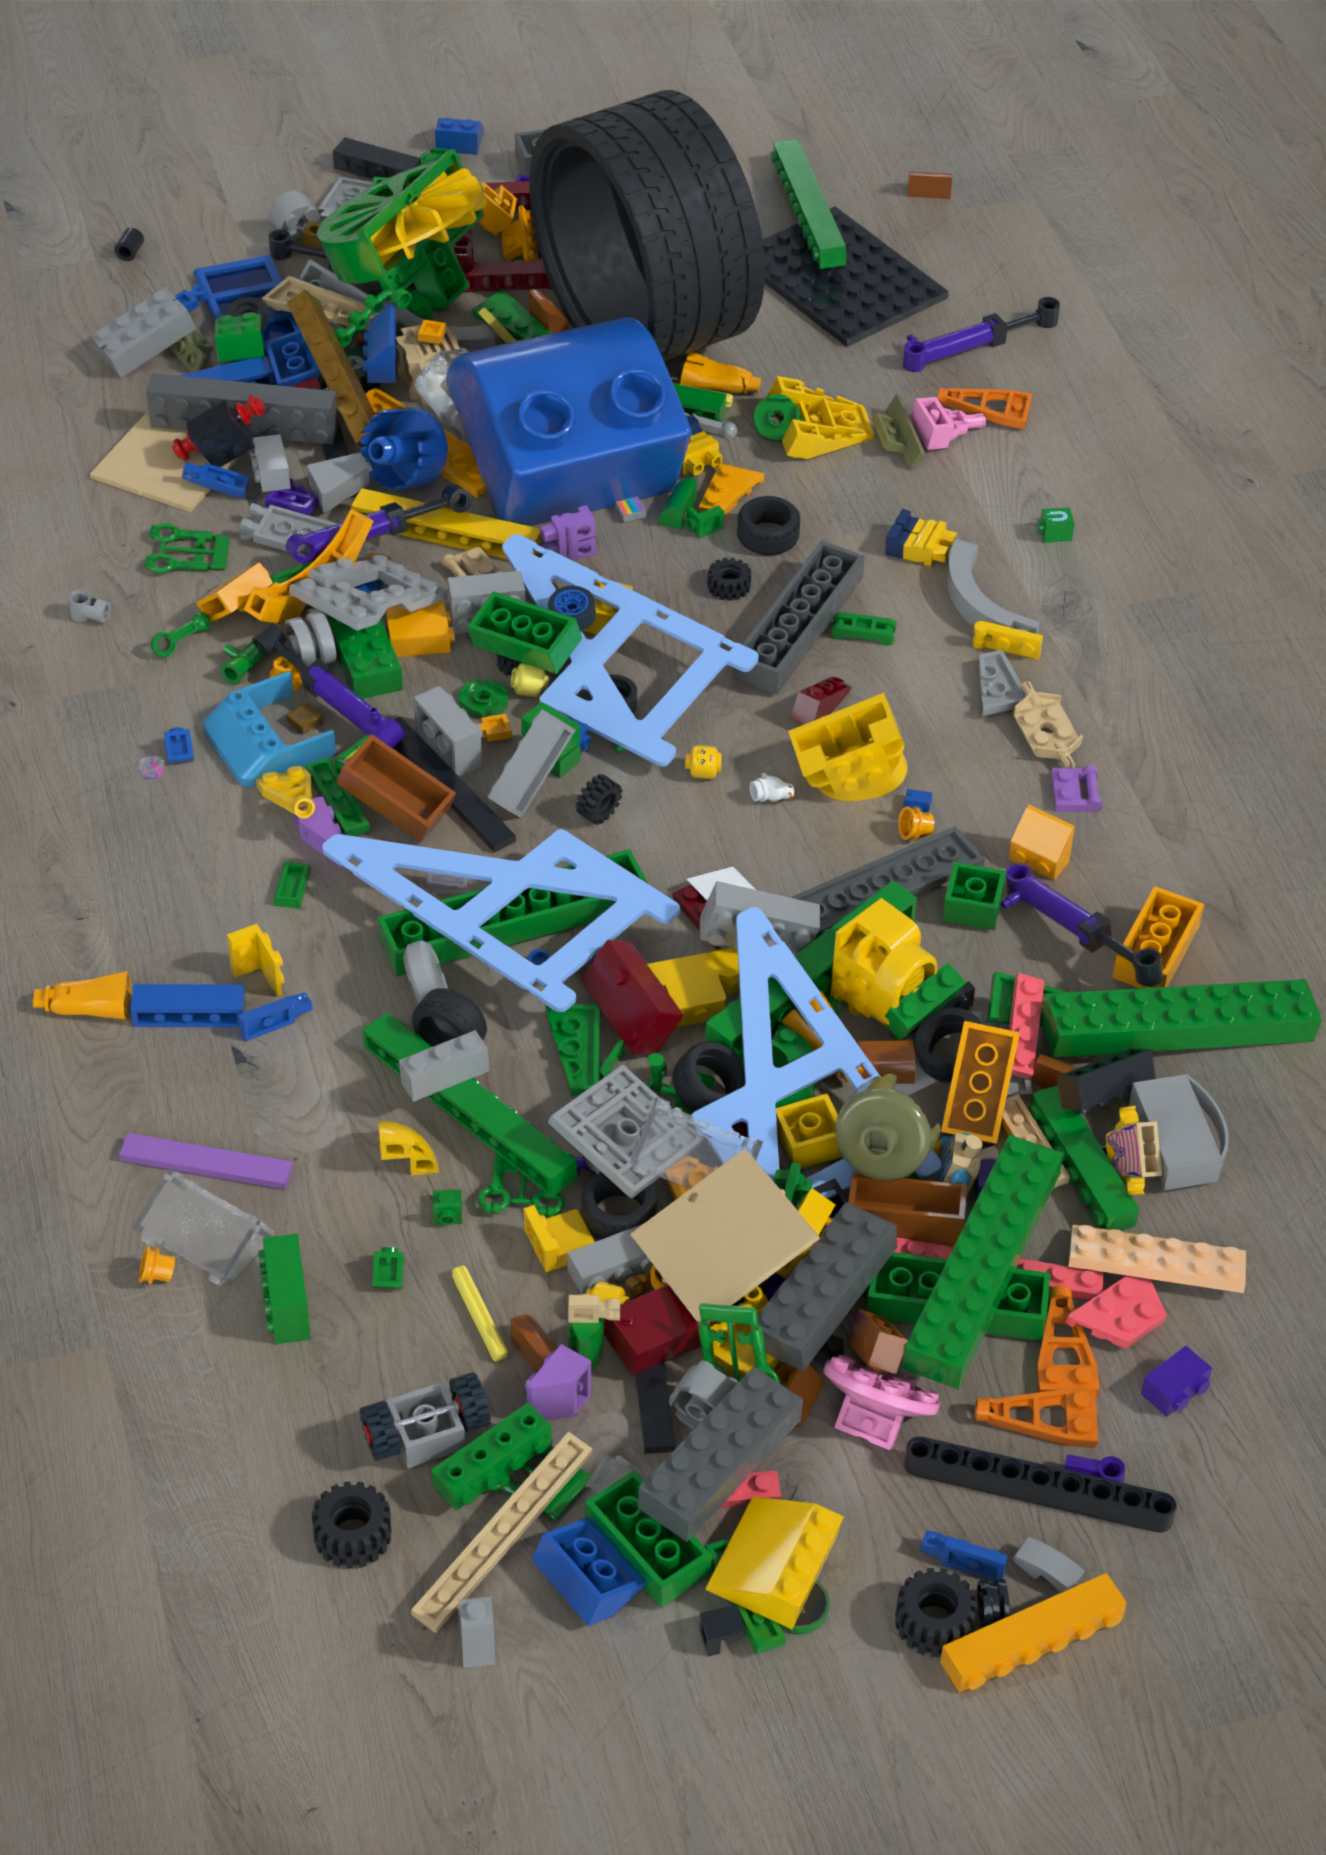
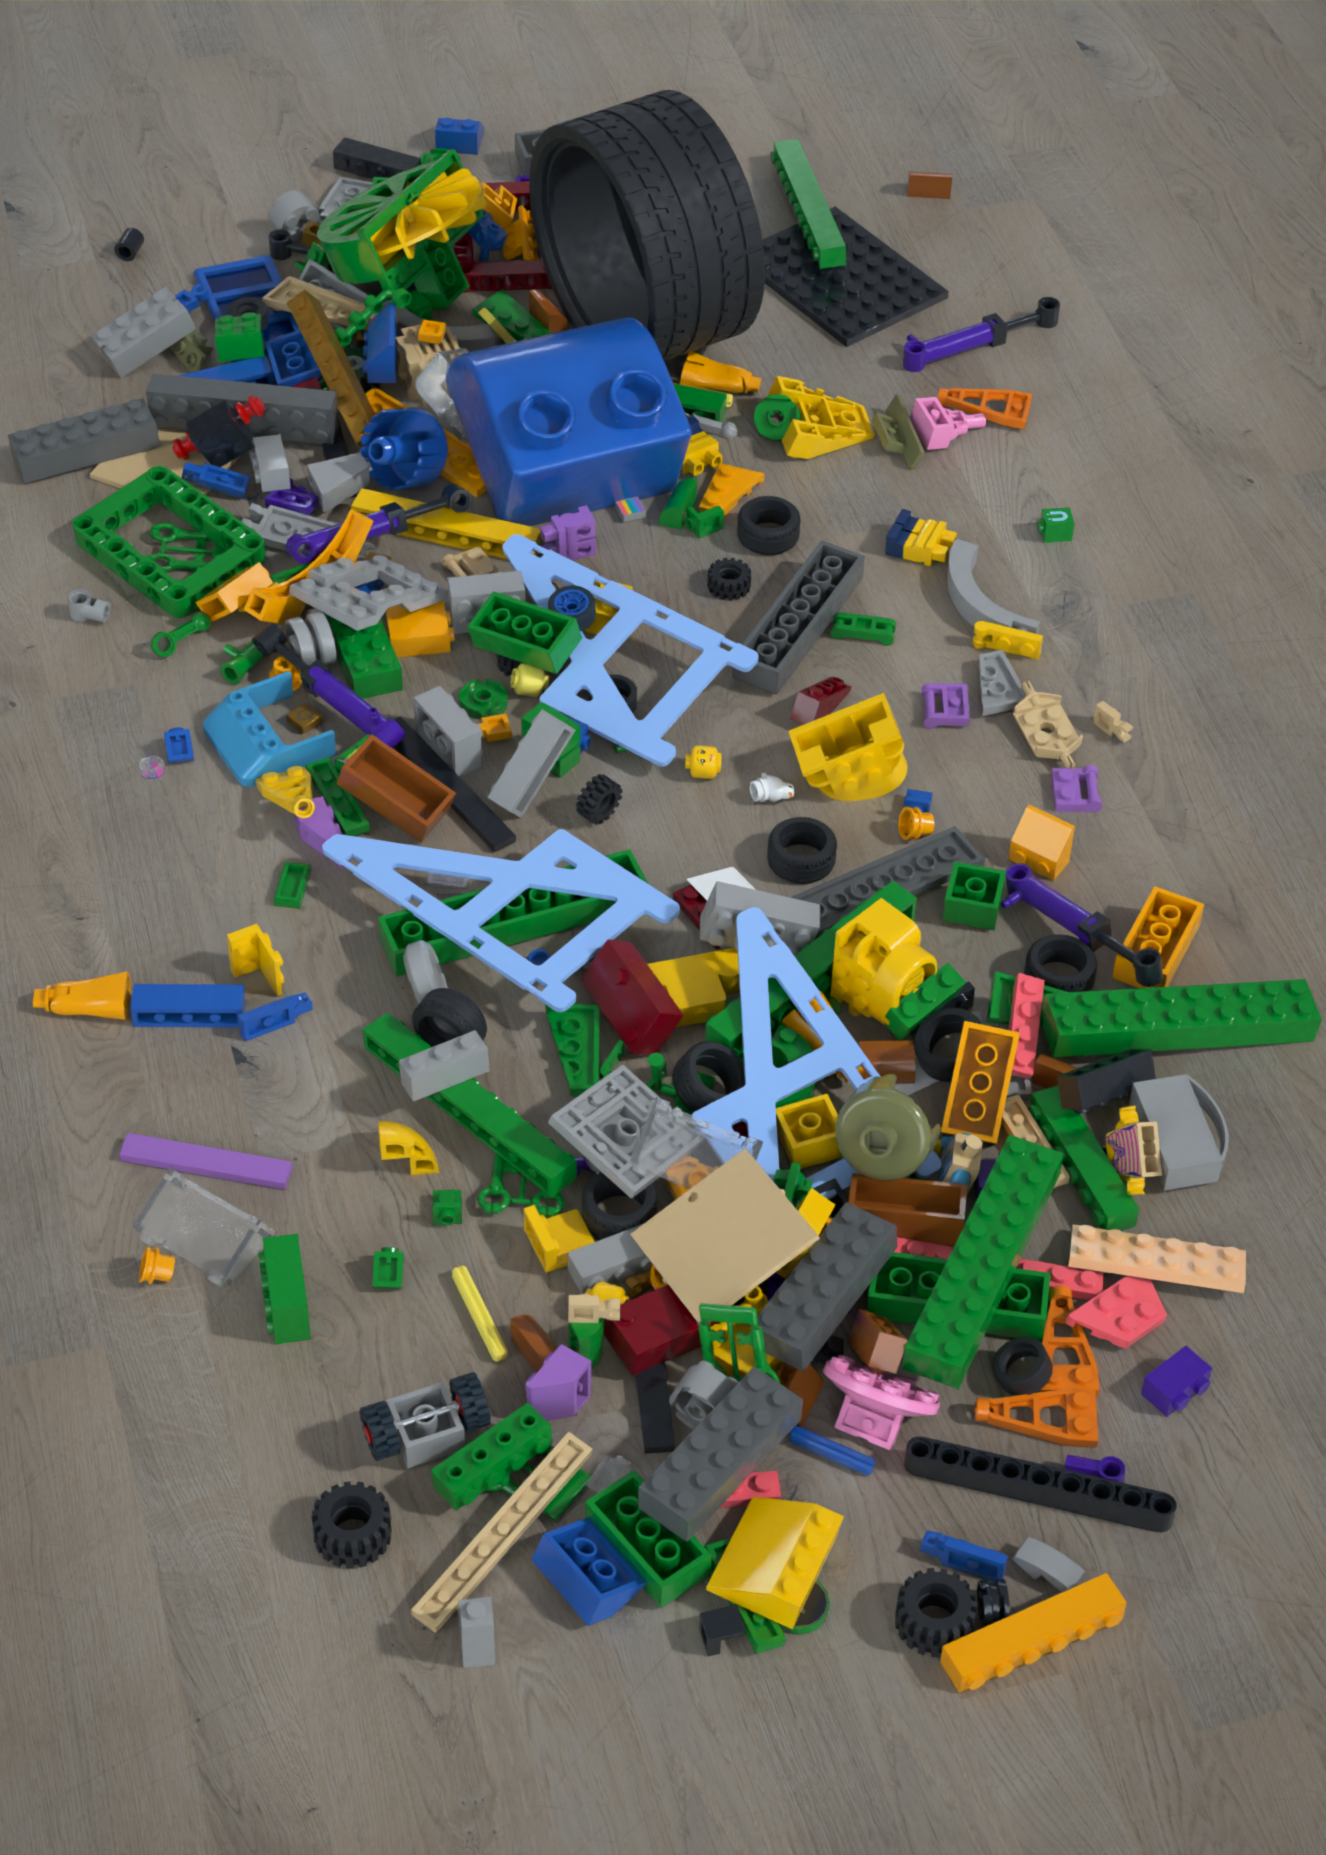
(83, 440): none -> dark grey brick
(160, 485): none -> green beam
(316, 254): none -> green bracket
(488, 235): none -> blue brick
(802, 868): none -> black tyre
(832, 1450): none -> blue axle
(954, 704): none -> medium lavender plate
(1014, 1350): none -> black tyre
(1065, 950): none -> black tyre
(1109, 721): none -> tan plate

